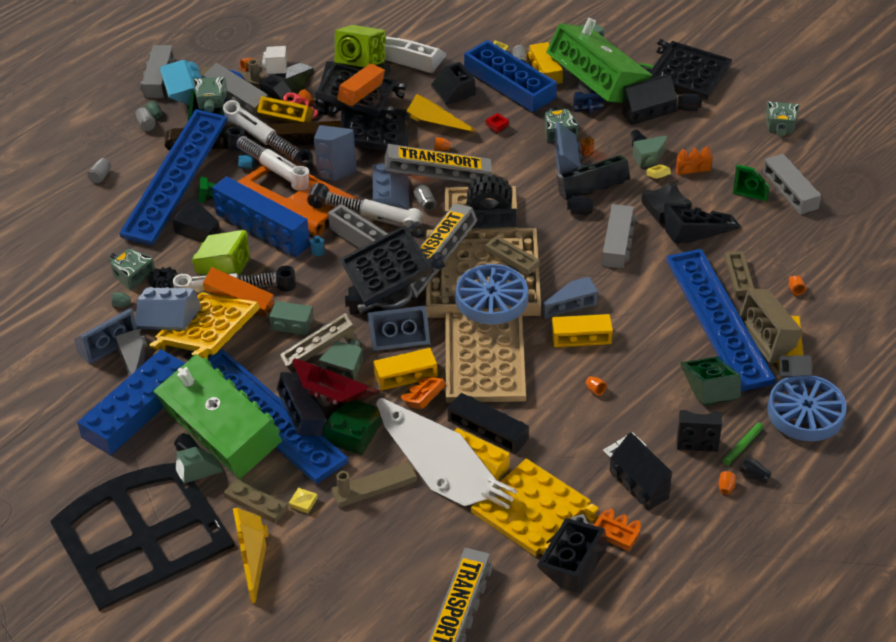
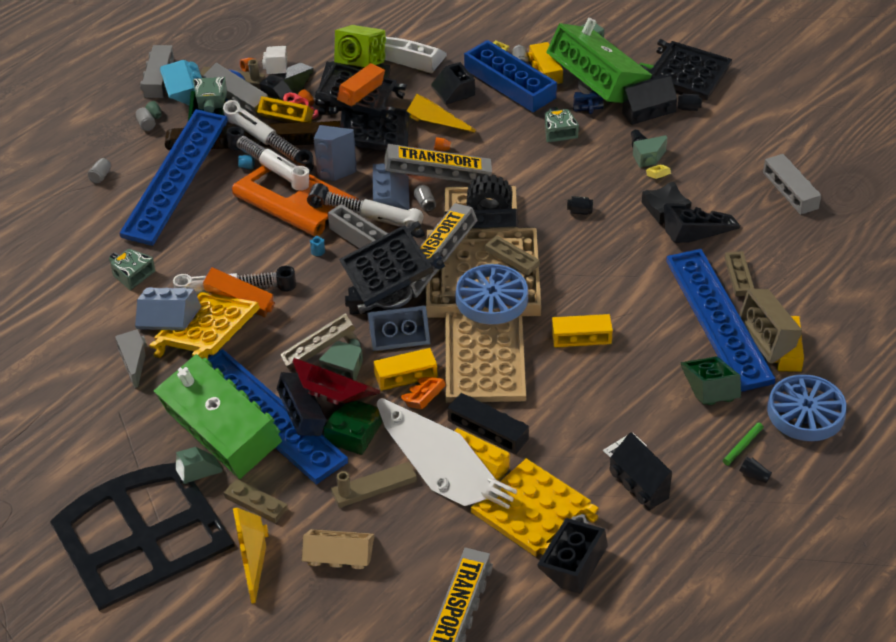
(101, 339): sand blue slope -> none
(120, 300): sand green hose -> none
(128, 405): blue brick -> none
(160, 282): black gear -> none
(184, 442): black cone -> none
(195, 222): black slope -> none
(204, 190): green tile -> none
(223, 252): lime slope -> none
(261, 216): blue brick -> none
(291, 318): sand green brick -> none
(303, 500): light yellow tile -> none
(337, 548): none -> tan slope
(497, 122): red plate -> none
(566, 149): sand blue slope -> none
(572, 297): sand blue slope -> none
(587, 146): clear orange hose -> none
(593, 177): black brick -> none
(596, 385): orange hose -> none
(617, 236): light grey brick -> none
(617, 530): orange plate -> none
(694, 162): orange plate -> none
(699, 431): black brick -> none
(727, 482): orange hose -> none
(750, 183): green slope -> none
(781, 117): sand green torso -> none
(796, 285): orange hose -> none
(796, 365): dark grey brick -> none

